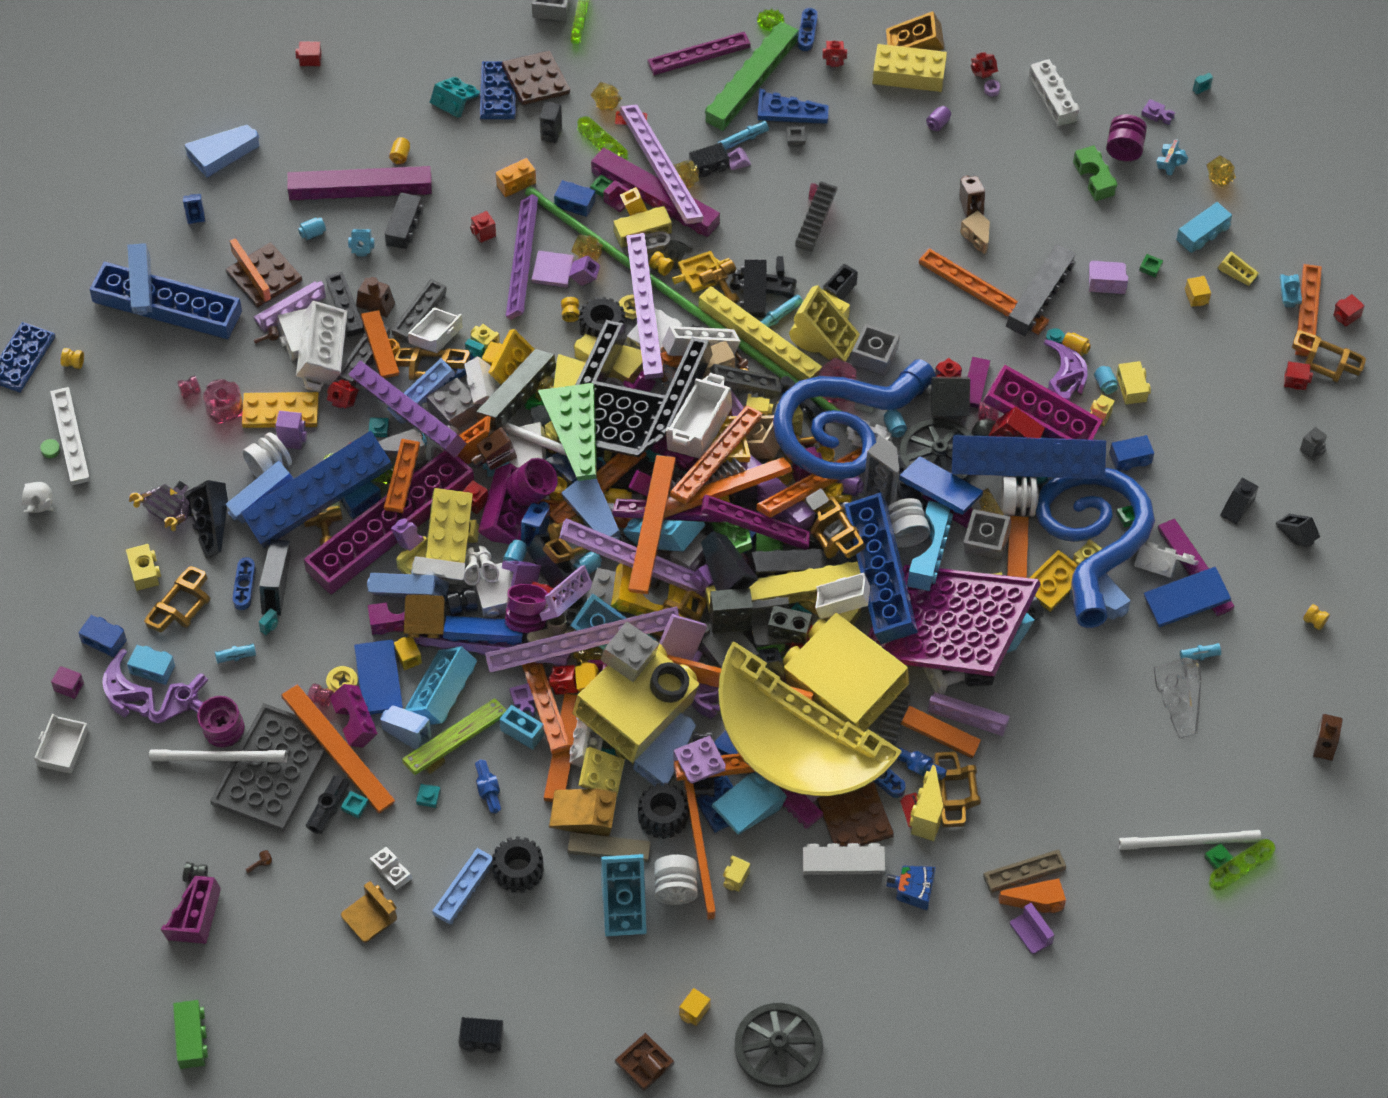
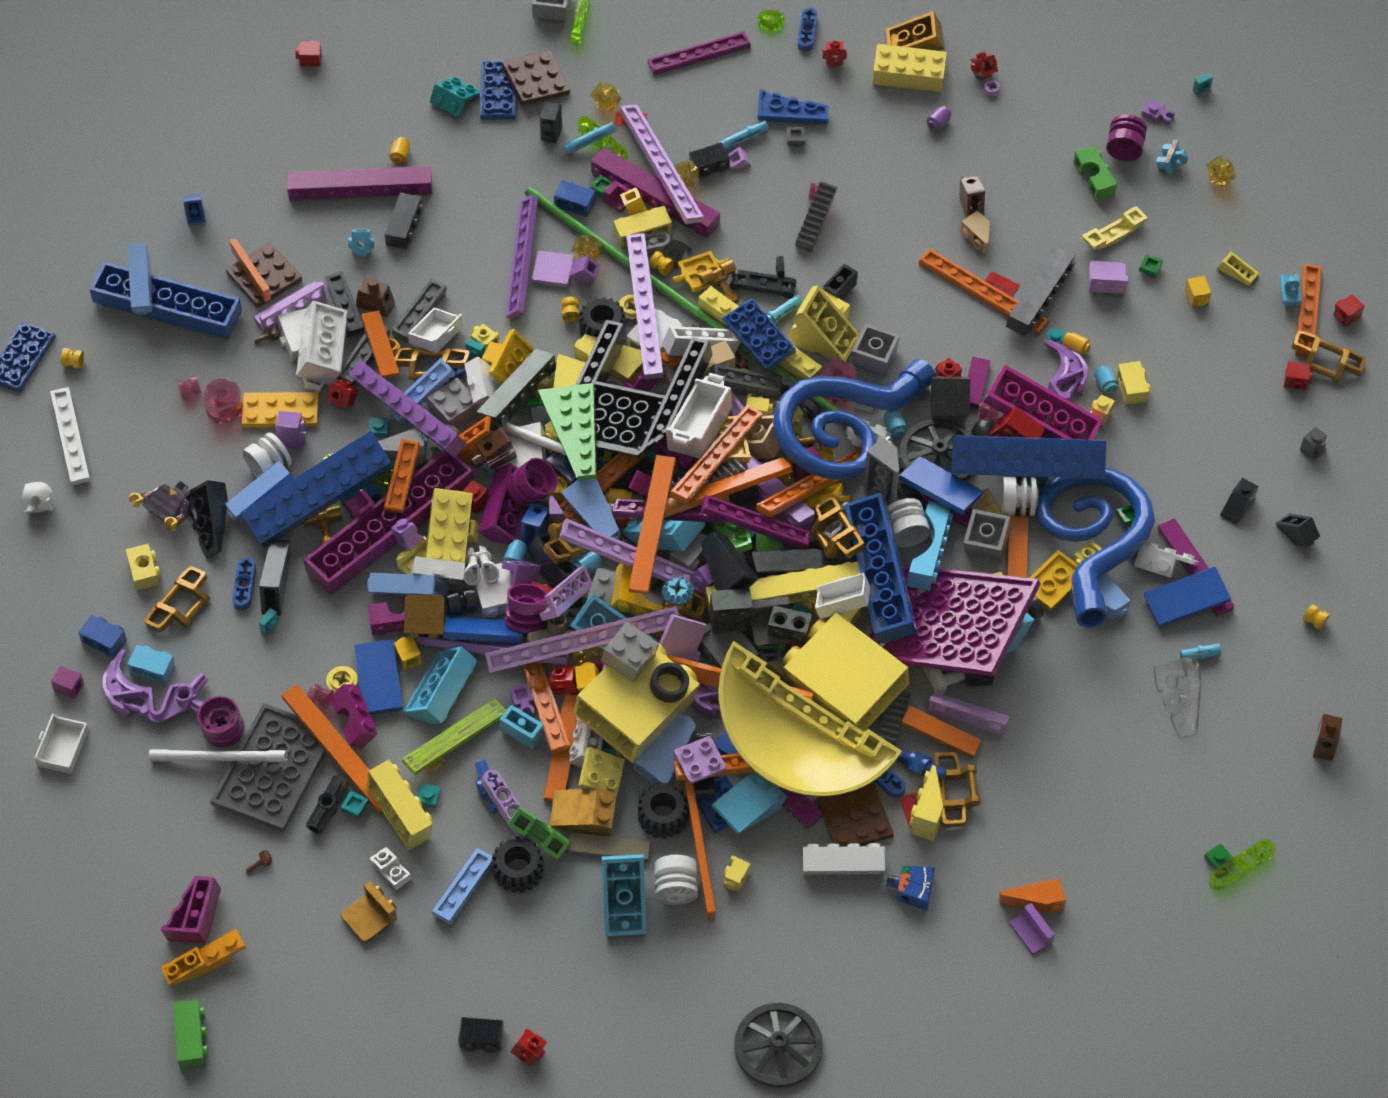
(50, 448): bright green tile -> none
(191, 870): pearl dark grey wheel -> none
(203, 960): none -> light orange slope
(221, 149): light blue slope -> none
(235, 653): medium azure pin -> none
(312, 228): medium azure brick -> none
(359, 503): none -> magenta panel
(399, 804): none -> light yellow brick
(406, 726): light blue slope -> none
(483, 226): red brick -> none
(503, 806): none -> lavender beam
(515, 177): light orange brick -> none
(529, 1047): none -> red brick
(539, 831): none -> bright green arch
(554, 510): none -> lavender slope
(589, 138): none -> medium azure pin
(644, 1061): reddish brown plate -> none
(682, 596): none -> medium azure gear
(694, 1007): yellow brick -> none
(751, 75): bright green brick -> none
(754, 287): black brick -> none
(759, 334): none -> blue tile
(816, 499): white slope -> none
(852, 486): medium lavender brick -> none
(1002, 283): none -> red sticker
(1024, 871): dark tan tile -> none
(1053, 92): white brick -> none
(1115, 231): none -> light yellow slope
(1131, 453): blue brick -> none
(1136, 843): white piece -> none
(1204, 227): medium azure brick -> none

